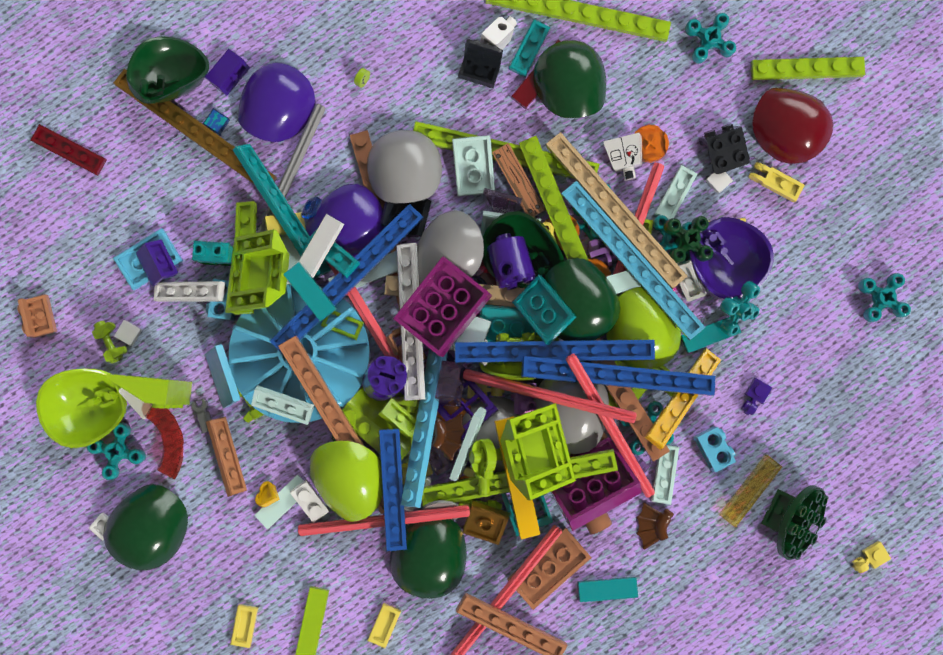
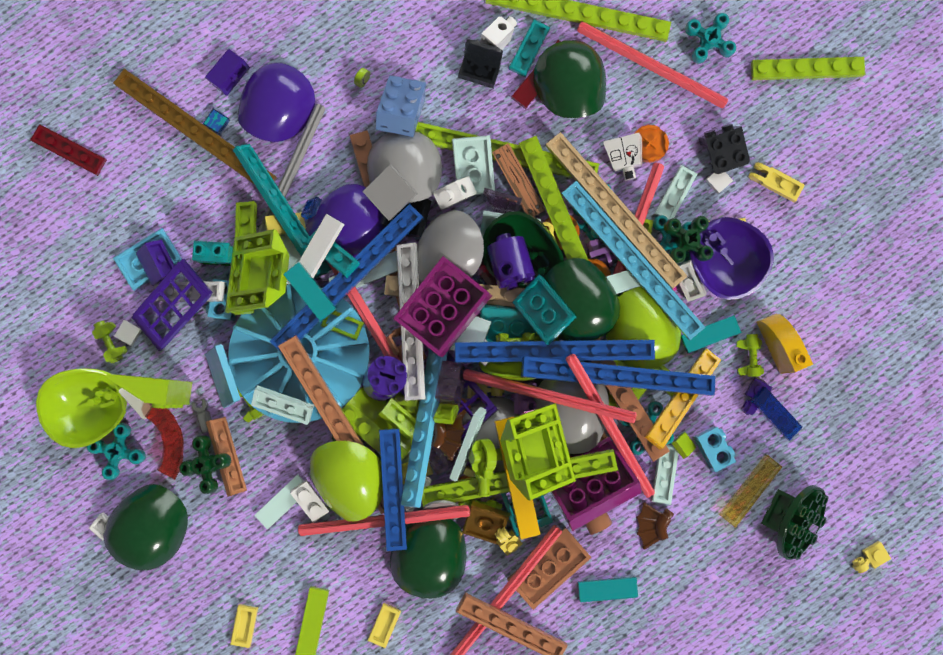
(37, 316): nougat bracket -> none
(165, 69): dark green piece -> none
(195, 281): none -> dark purple piece
(205, 464): none -> dark green gear
(267, 495): yellow tile -> none
(390, 192): none -> light grey tile
(400, 106): none -> medium blue piece
(446, 413): none -> lime tile
(453, 194): none -> white torso
(507, 540): none -> light yellow plate
(652, 65): none -> coral axle
(684, 445): none -> lime tile
(740, 308): teal gear -> none
(751, 344): none -> lime piece
(776, 413): none -> clear blue tile
(784, 344): none -> yellow brick
(792, 125): dark red piece -> none
(878, 297): teal gear -> none

